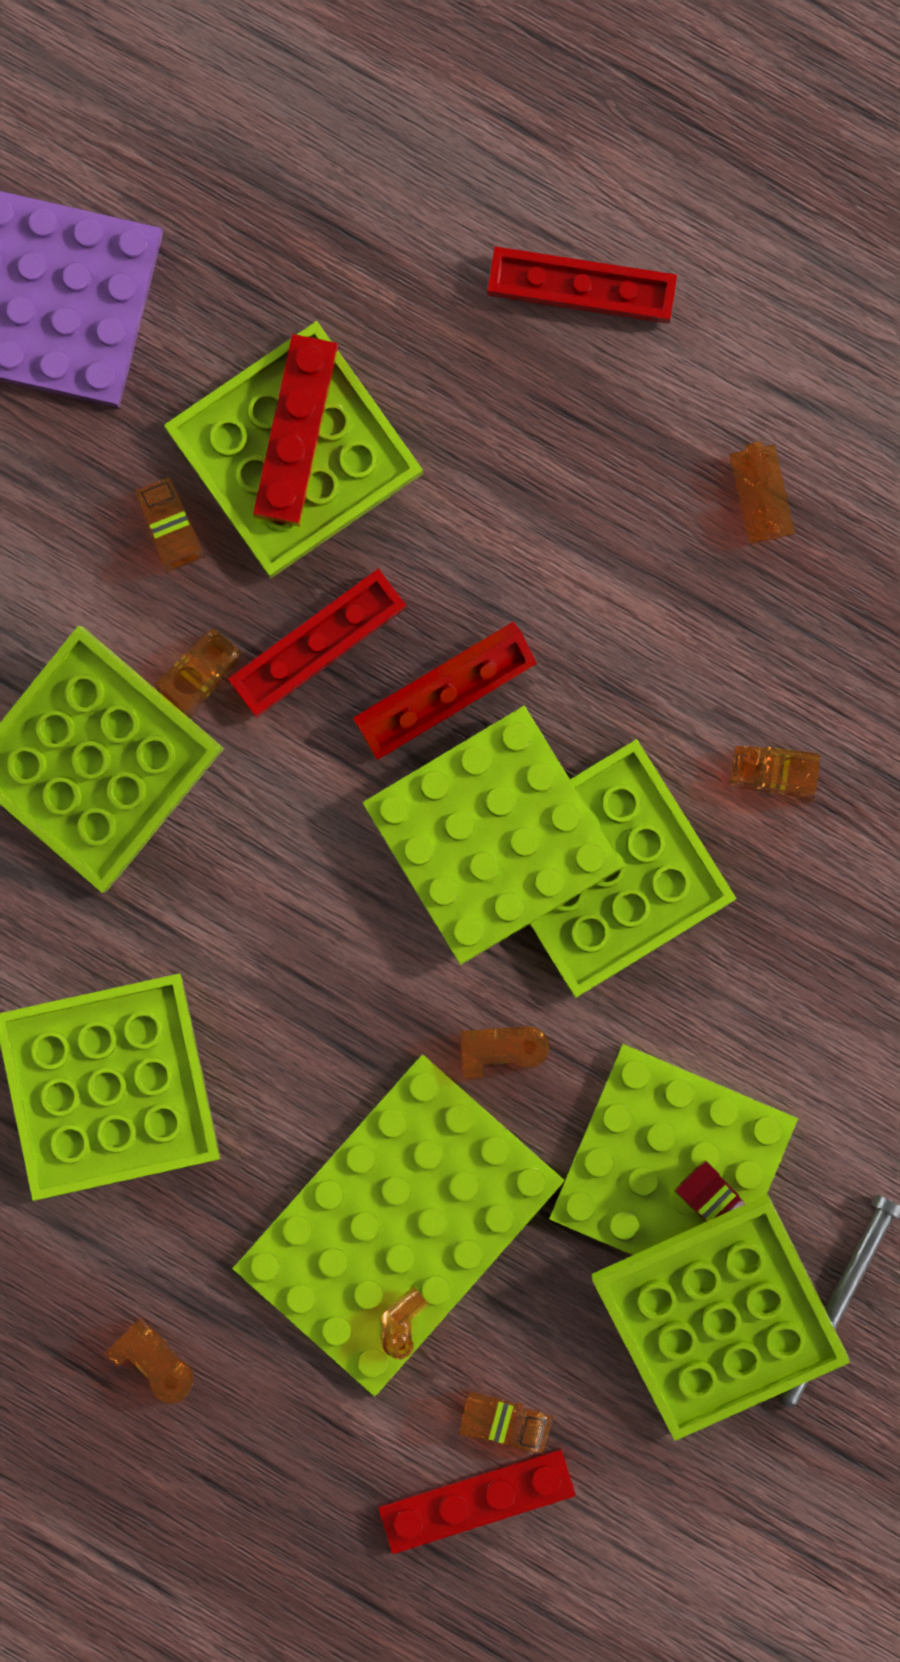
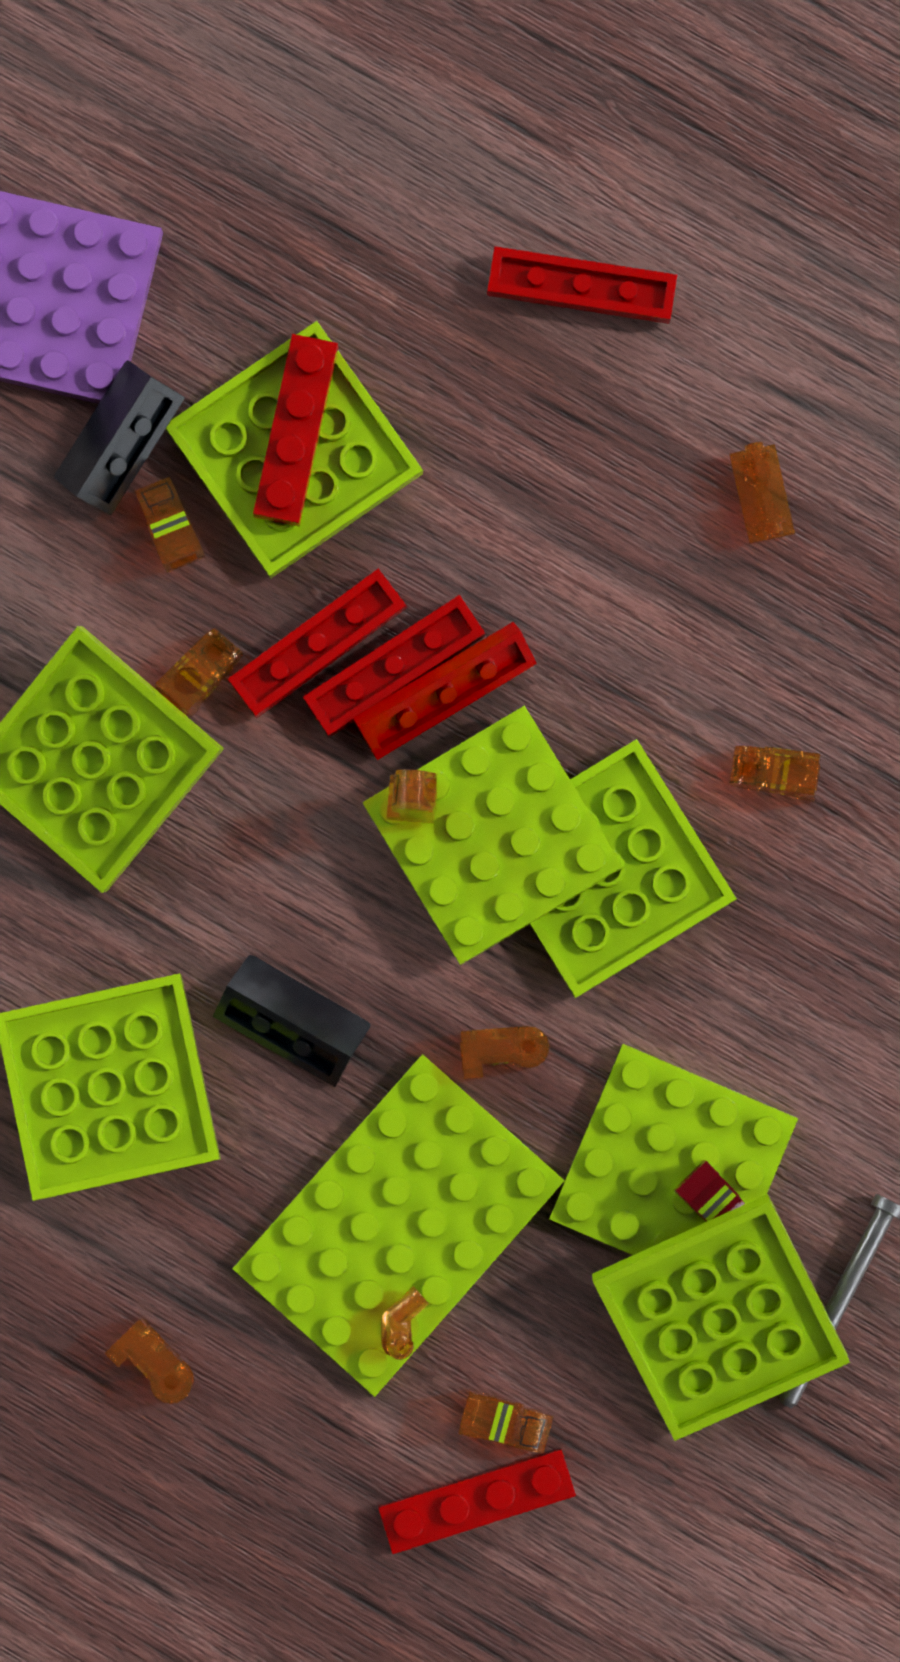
(118, 438): none -> black panel
(291, 1020): none -> black panel
(394, 665): none -> red plate
(412, 796): none -> clear orange leg

